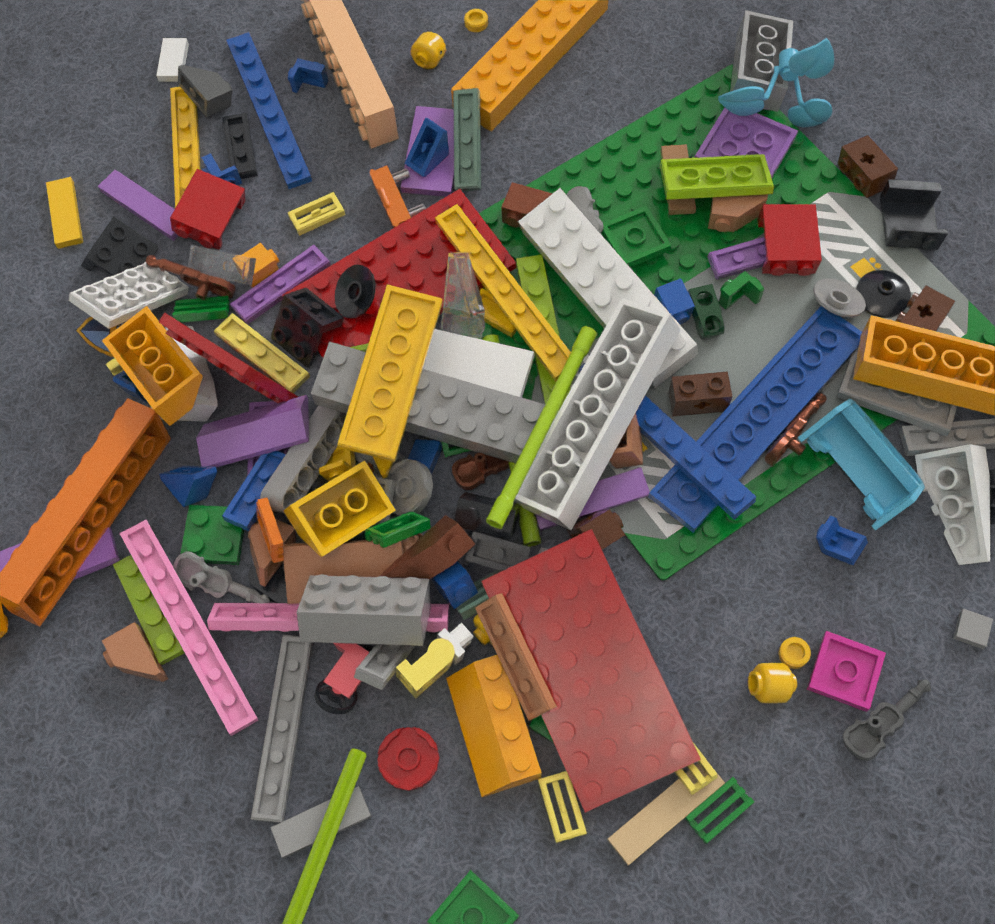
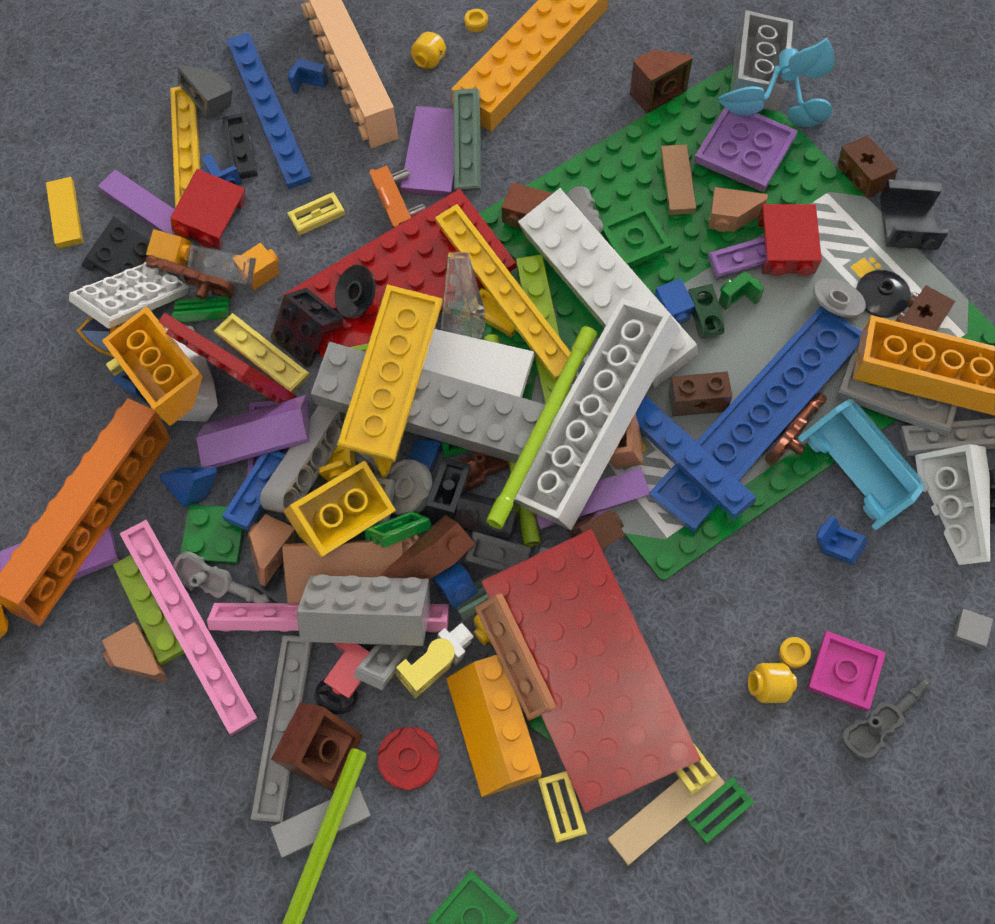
(169, 247): none -> light orange brick
(172, 55): white tile -> none
(270, 530): orange tile -> none
(271, 289): medium lavender tile -> none
(316, 745): none -> copper slope
(428, 148): blue slope -> none
(446, 490): none -> black slope
(659, 78): none -> copper slope
(716, 176): lime tile -> none

